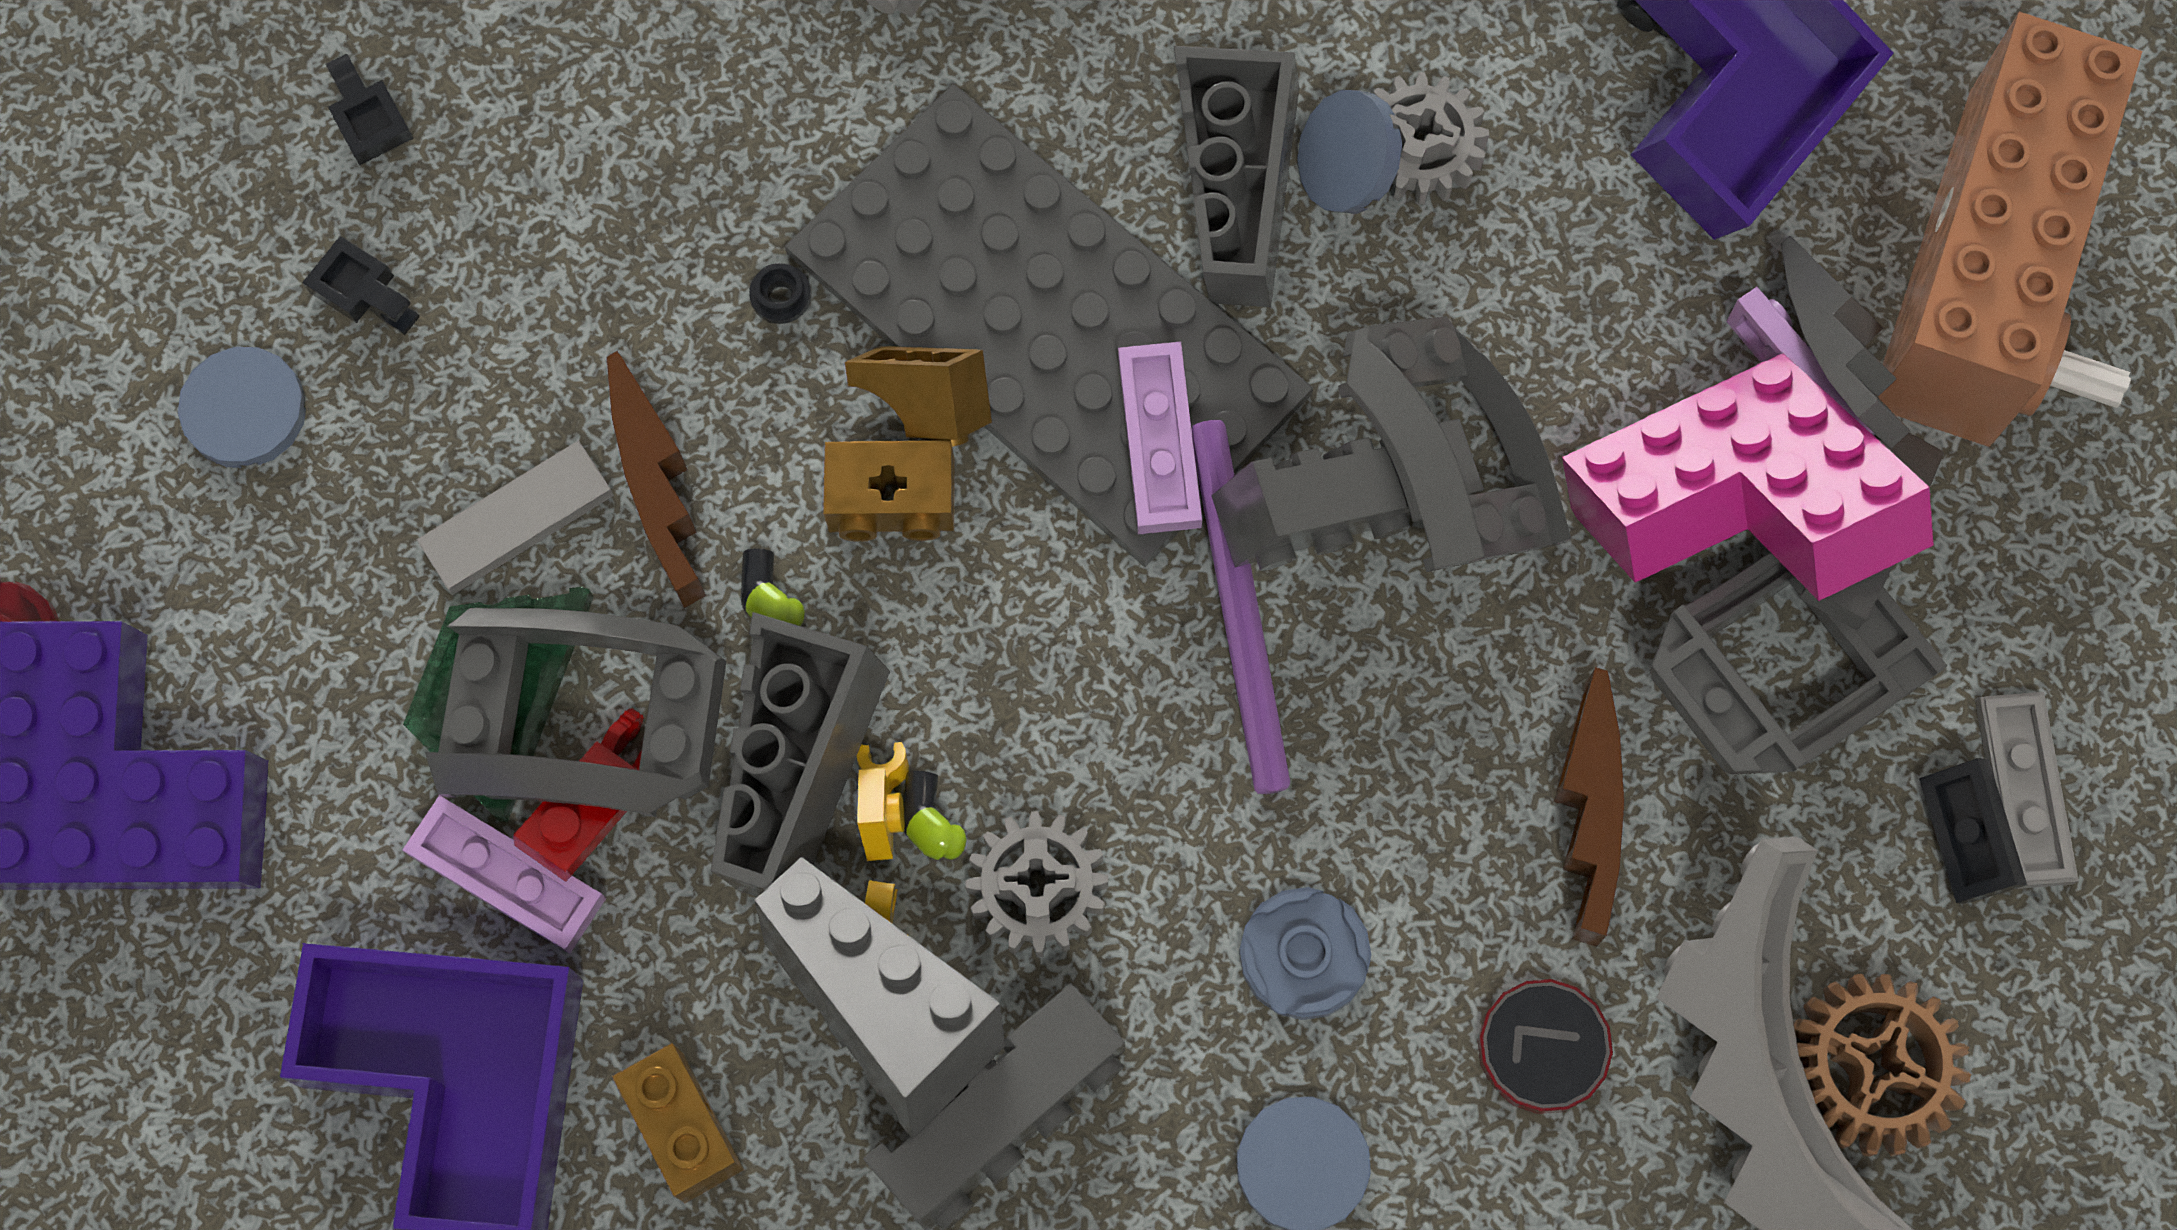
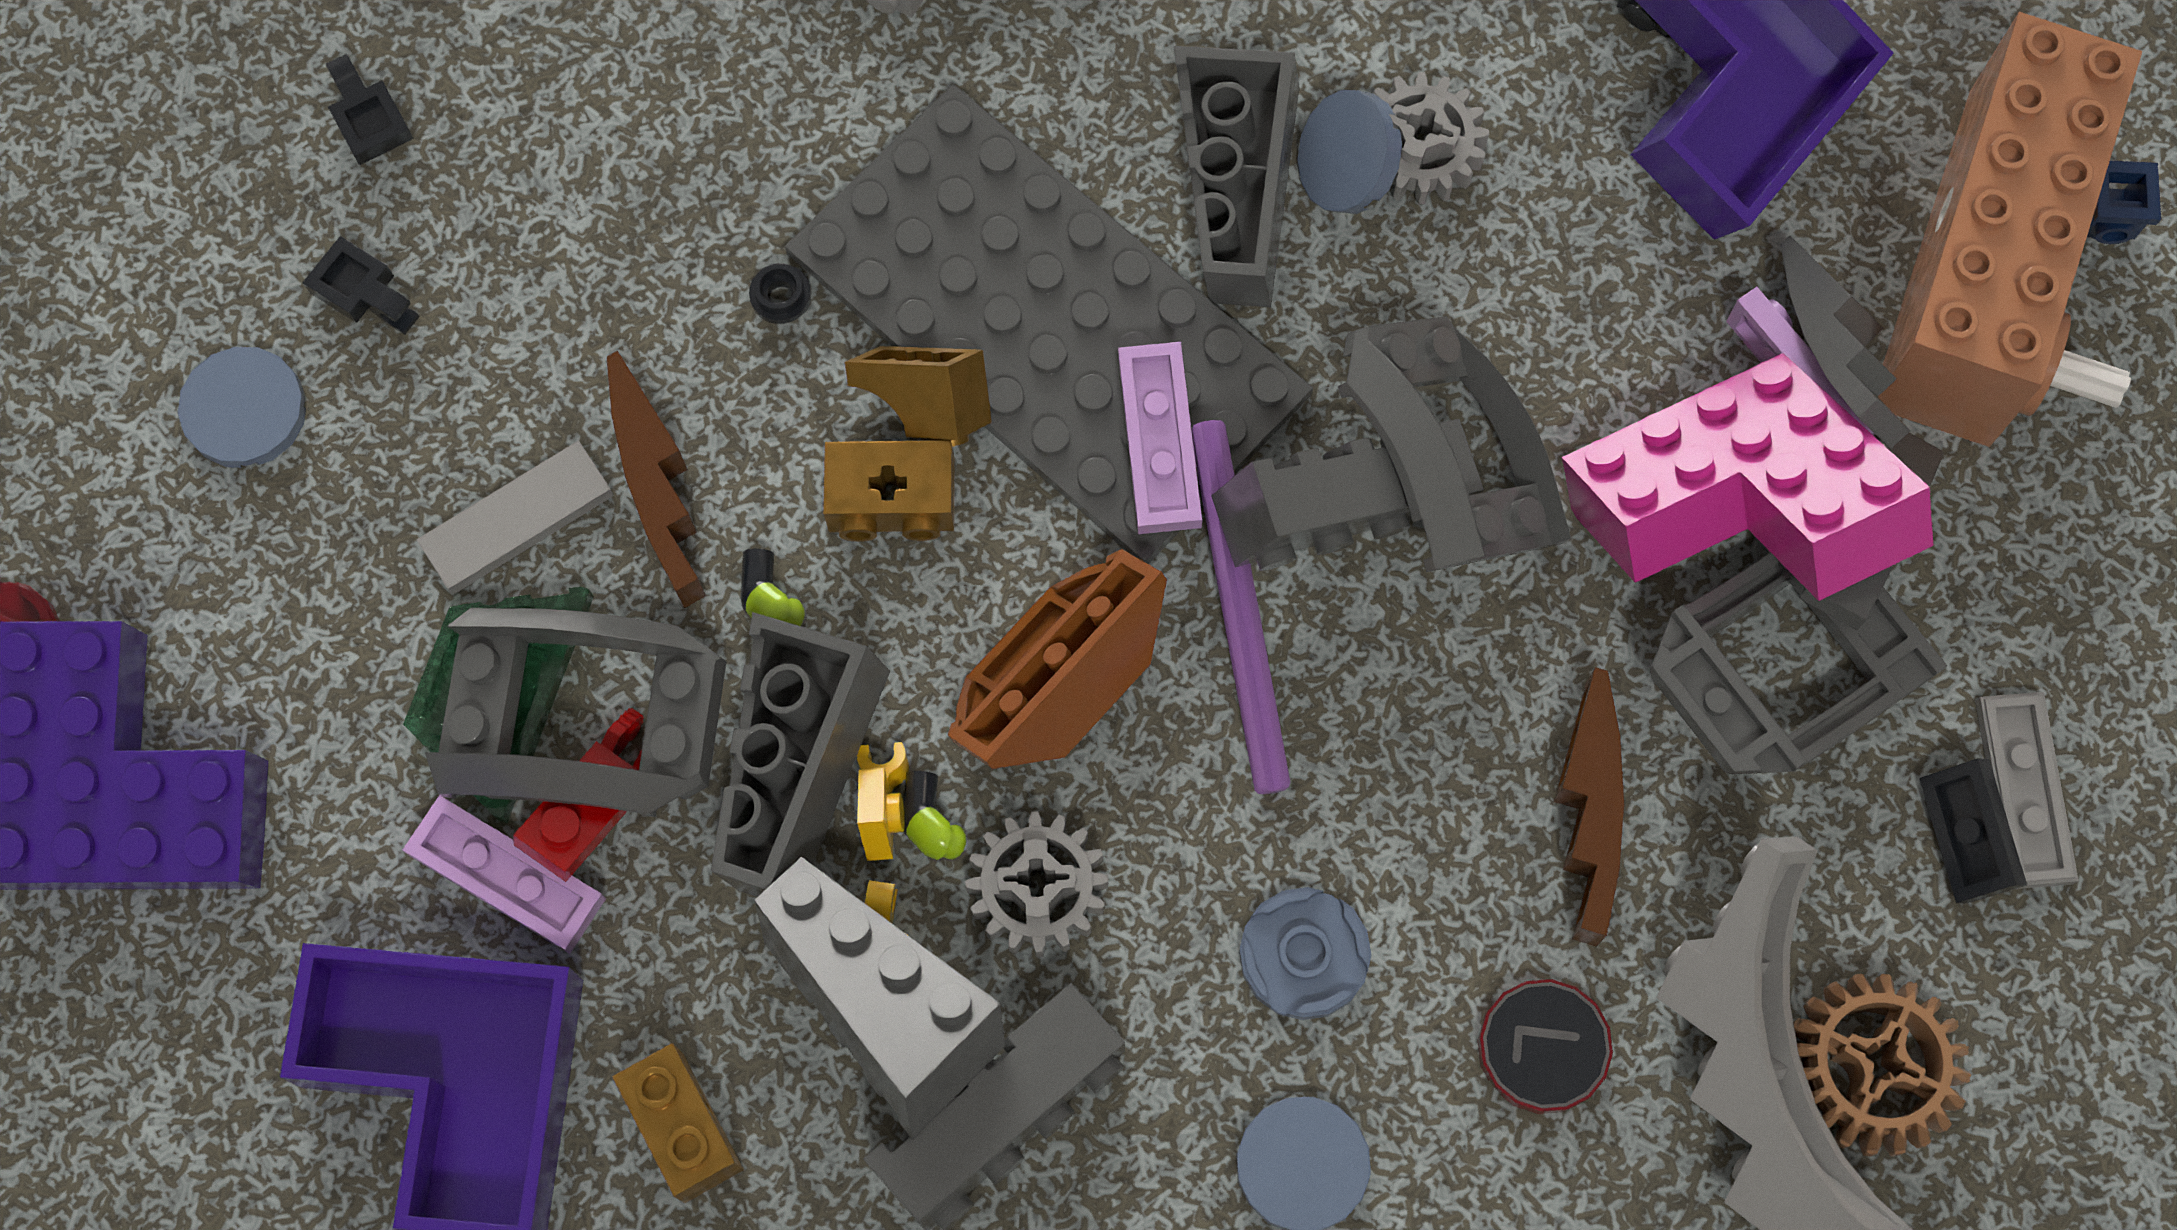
(1061, 664): none -> dark orange wedge
(2127, 211): none -> dark blue brick

